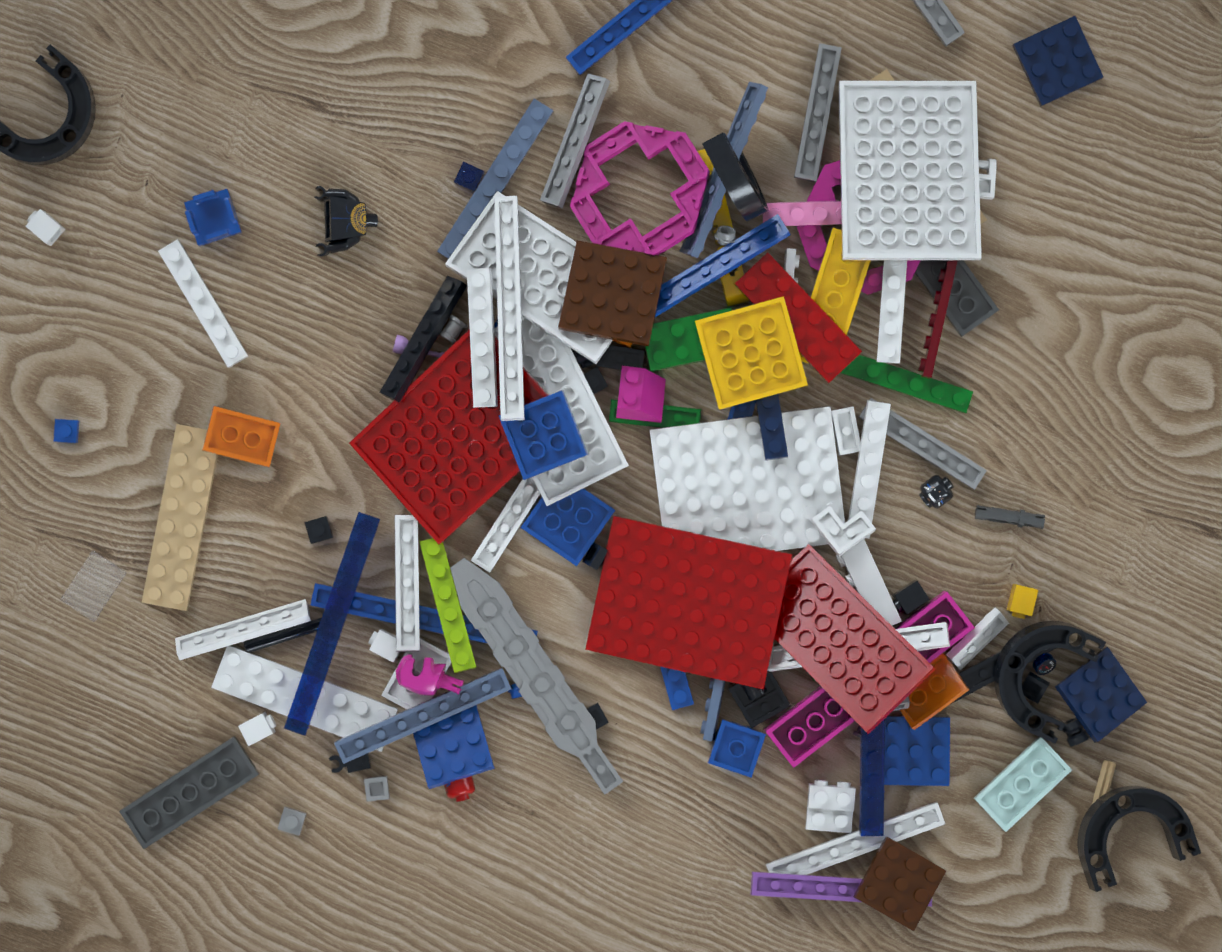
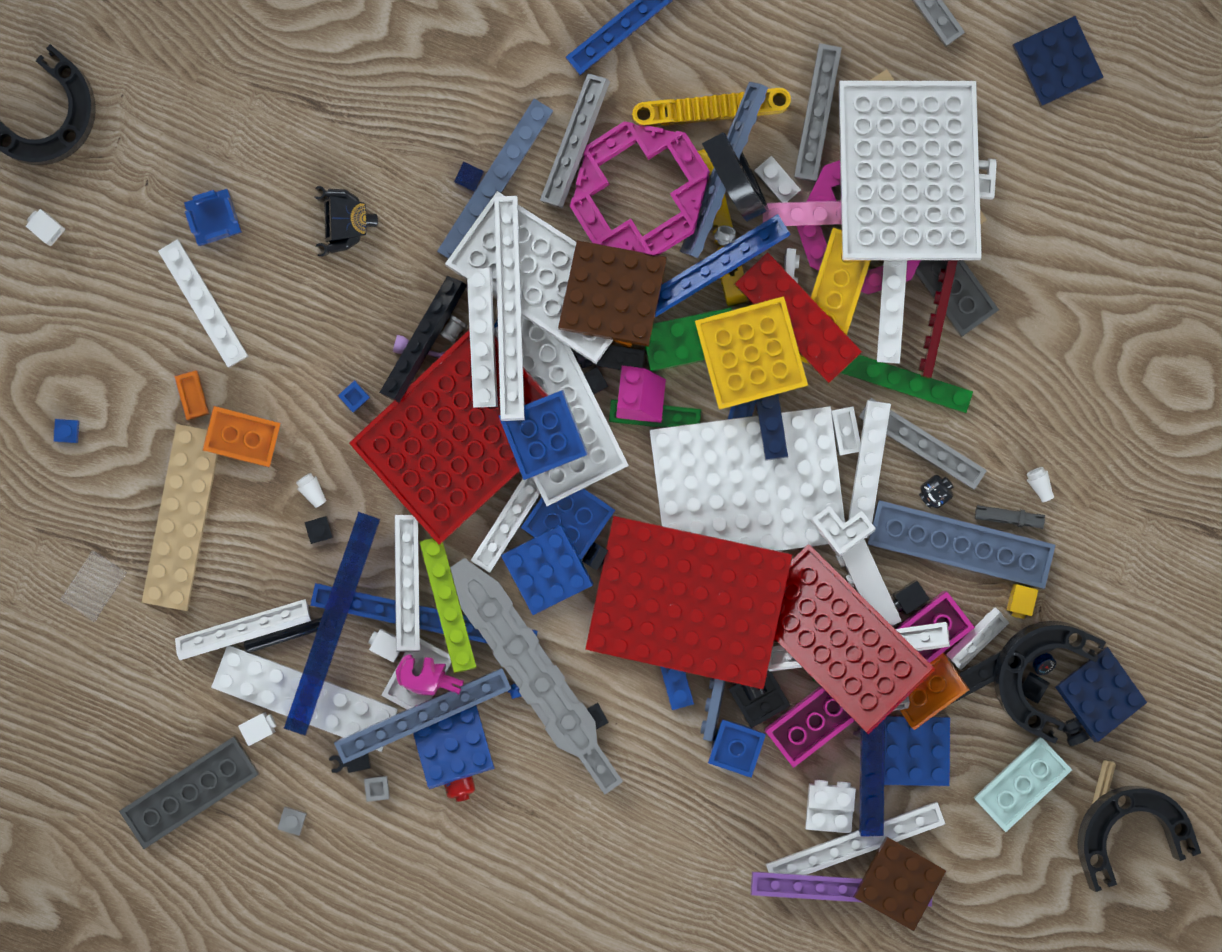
(191, 395): none -> orange tile
(311, 490): none -> white cone
(354, 396): none -> blue plate
(547, 569): none -> blue plate
(704, 108): none -> yellow gear
(777, 180): none -> white plate
(961, 544): none -> sand blue plate
(1040, 482): none -> white cone

